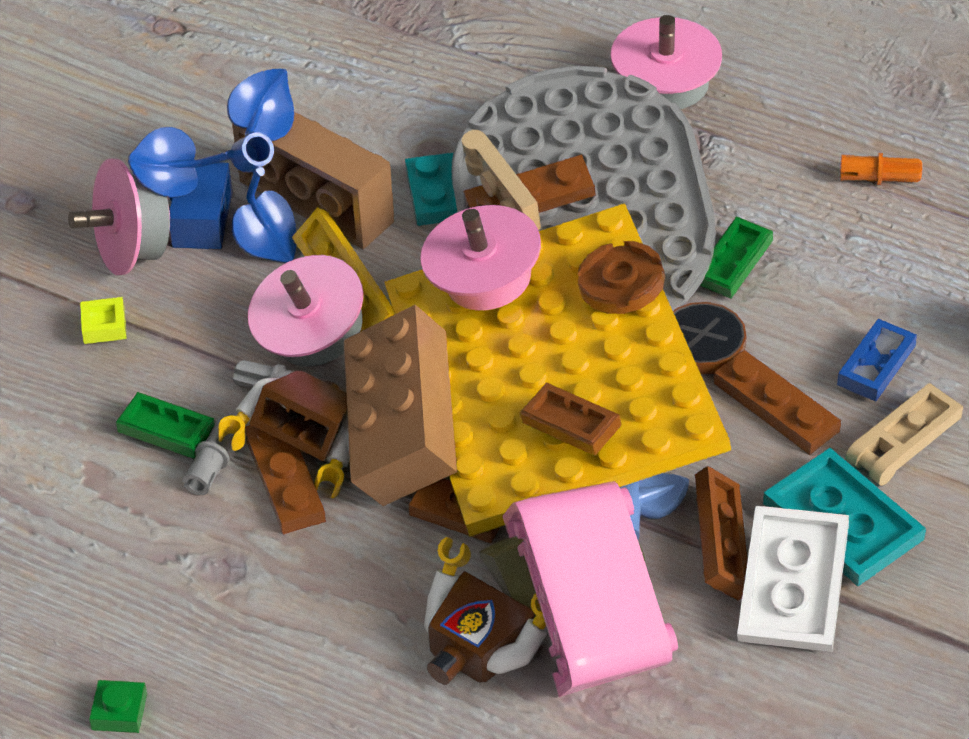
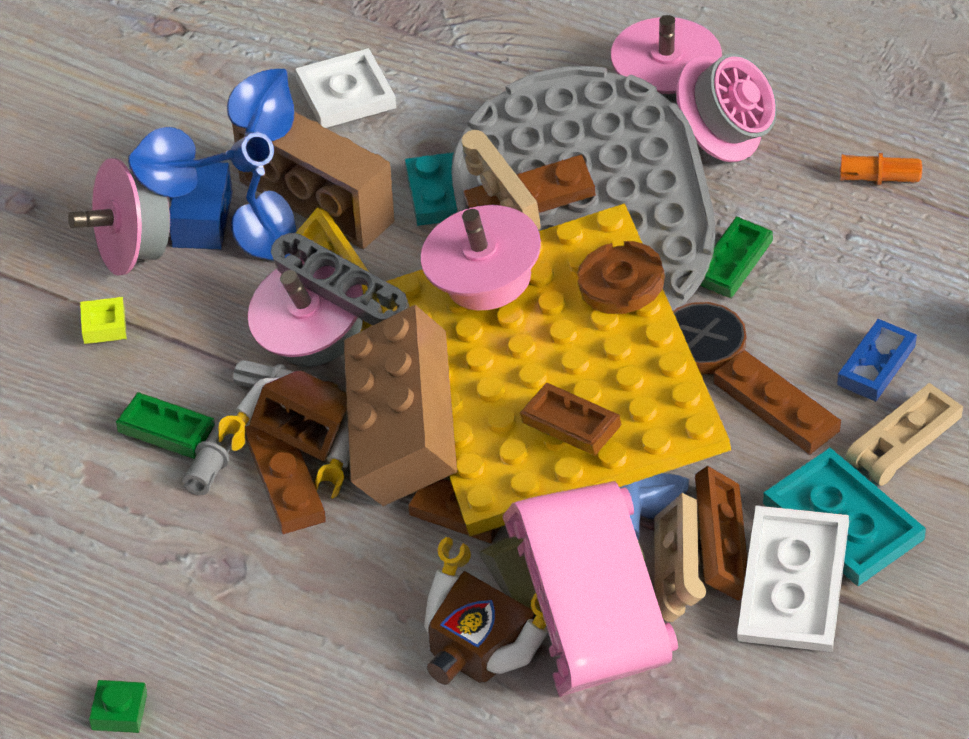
(343, 278): none -> dark grey beam
(345, 88): none -> white plate
(677, 558): none -> tan plate
(726, 104): none -> bright pink piece

